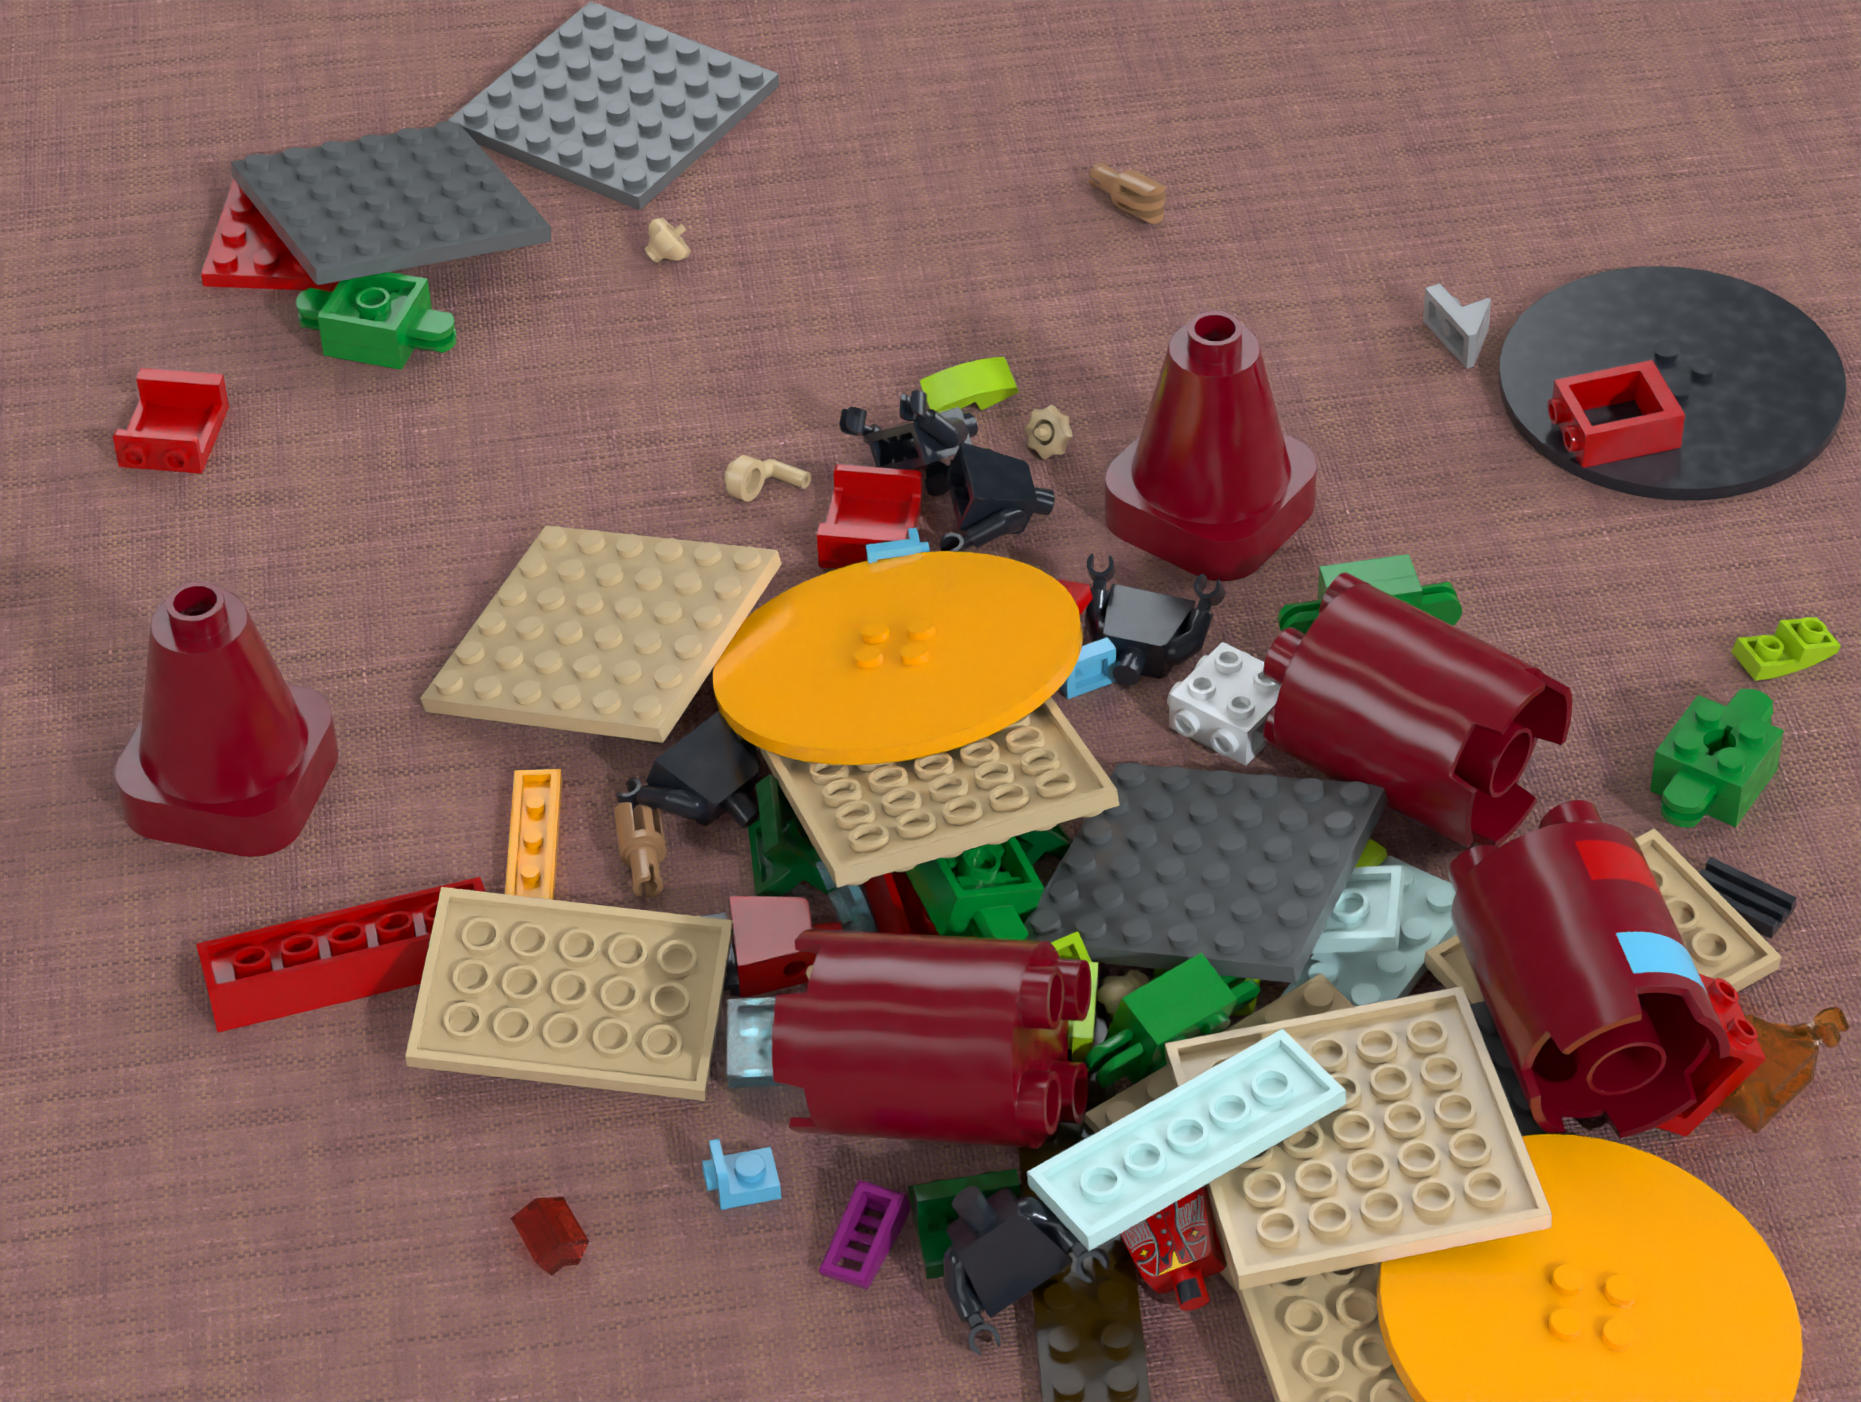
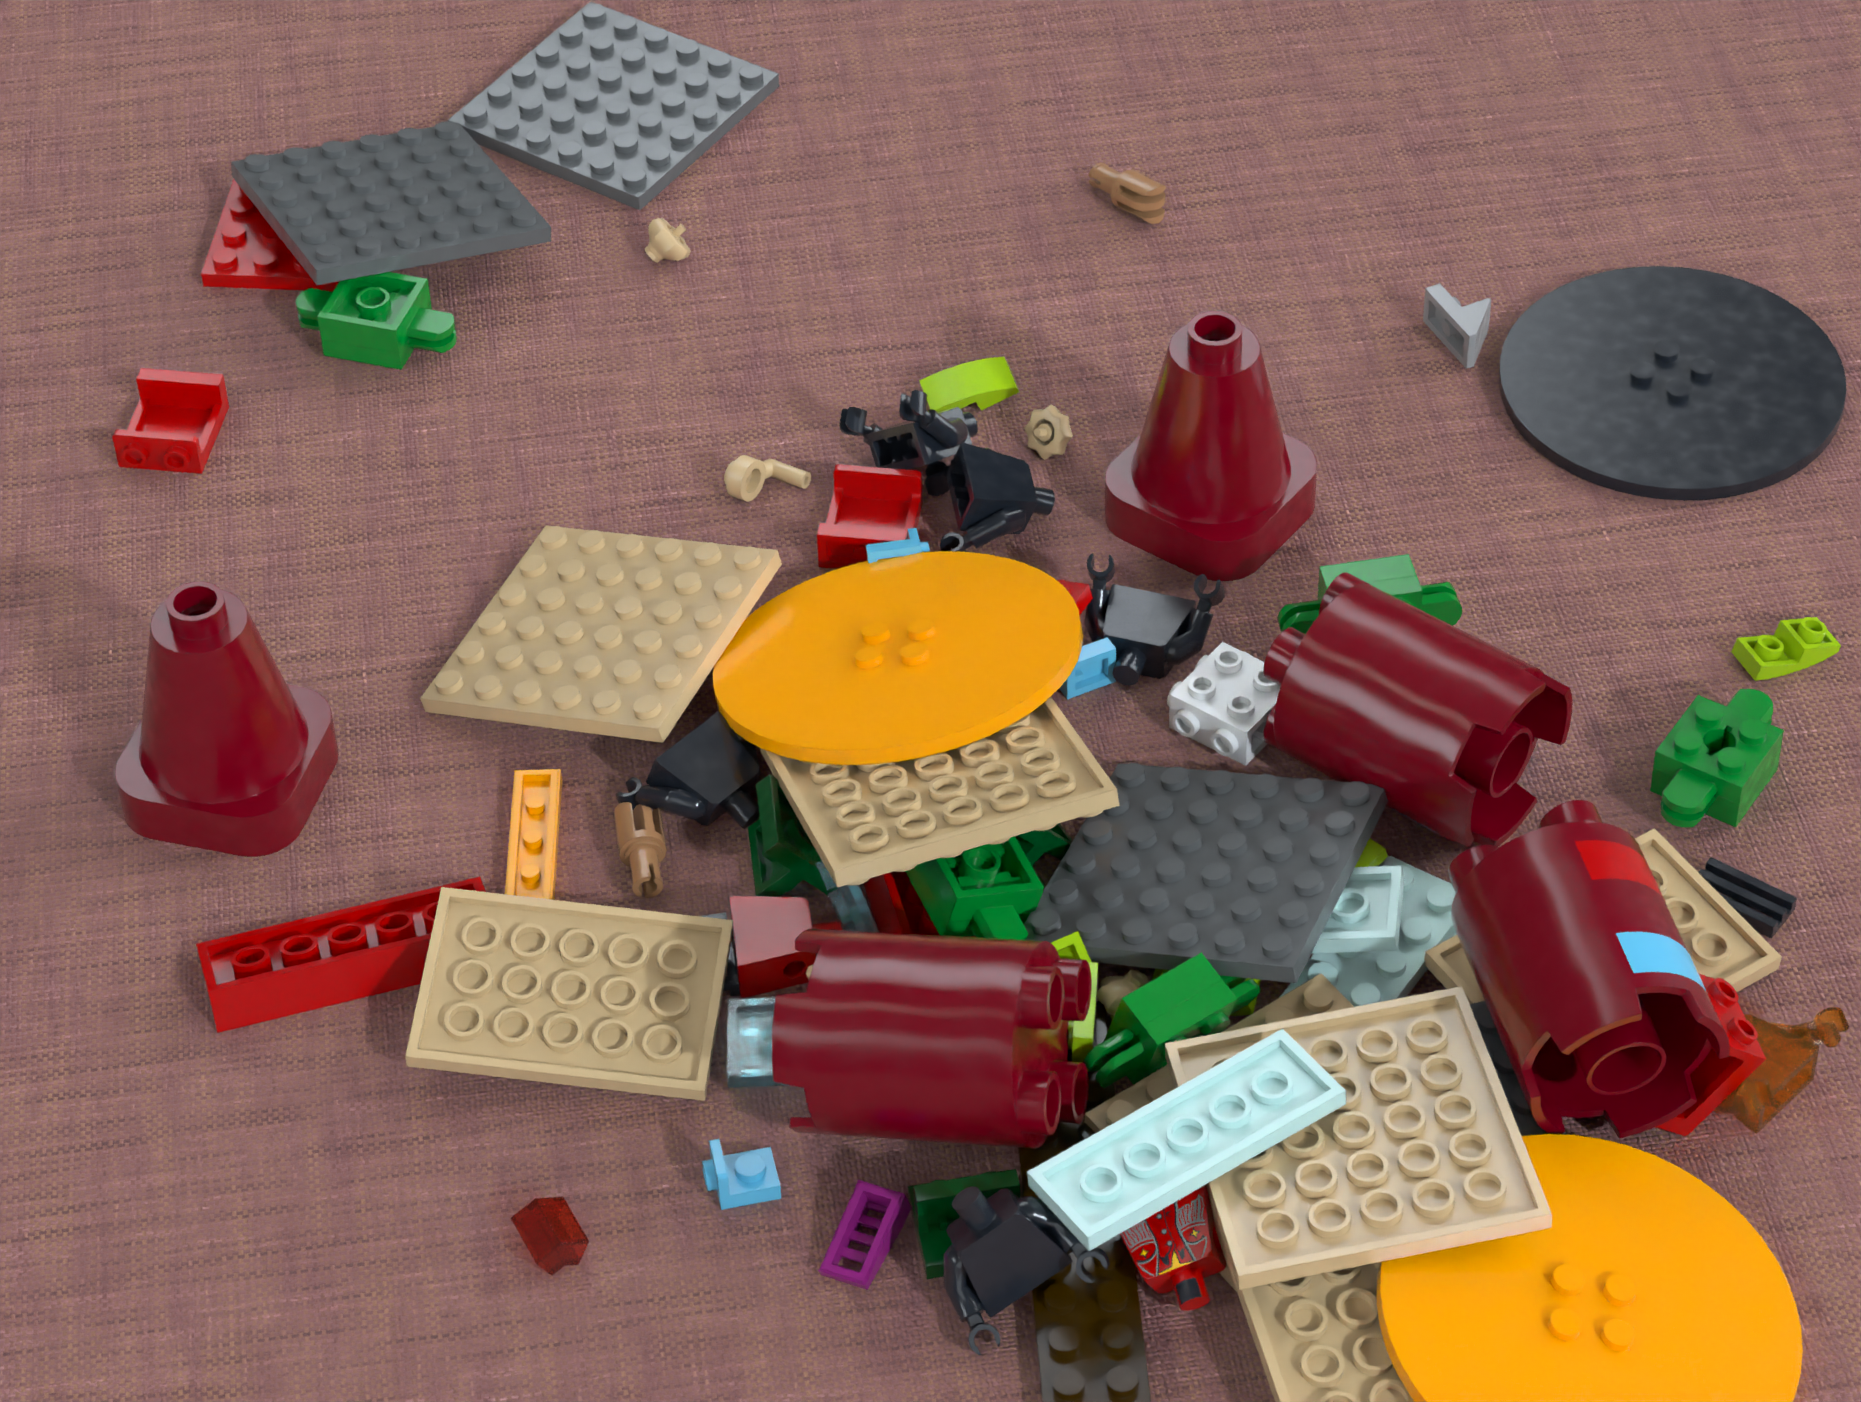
(1652, 433): red window -> none

